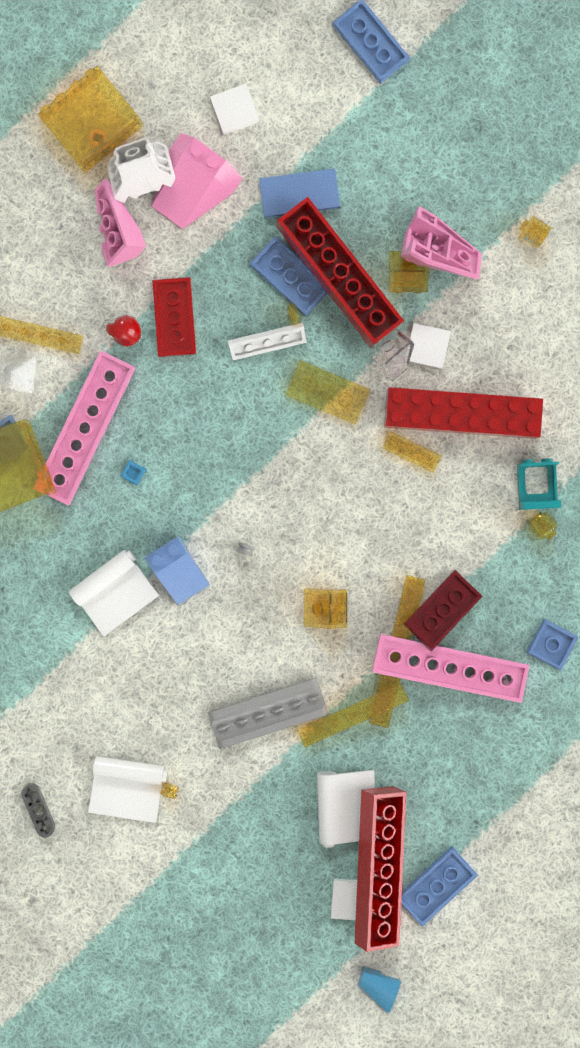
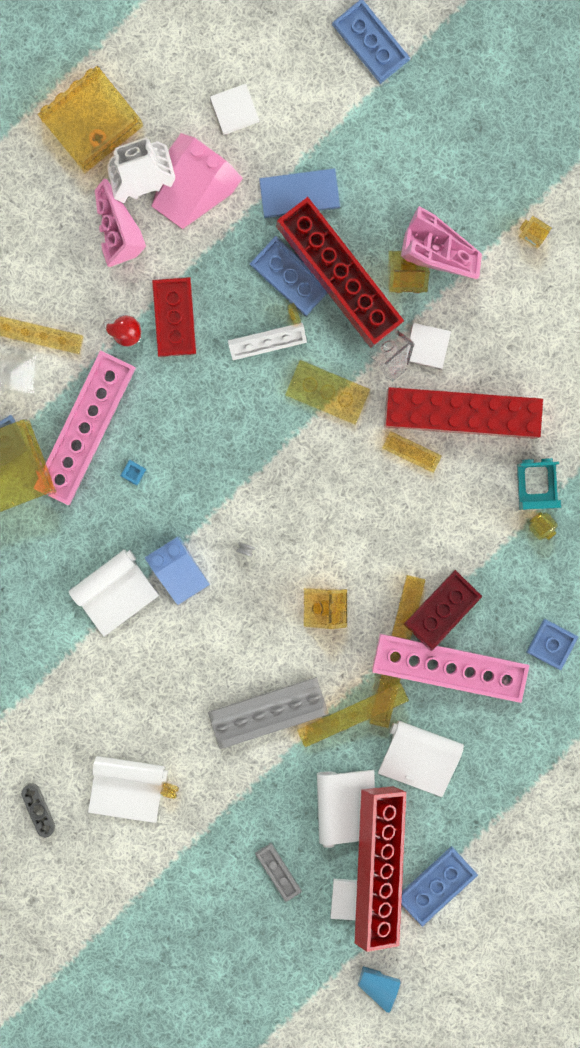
(278, 872): none -> light grey tile
(420, 758): none -> white door

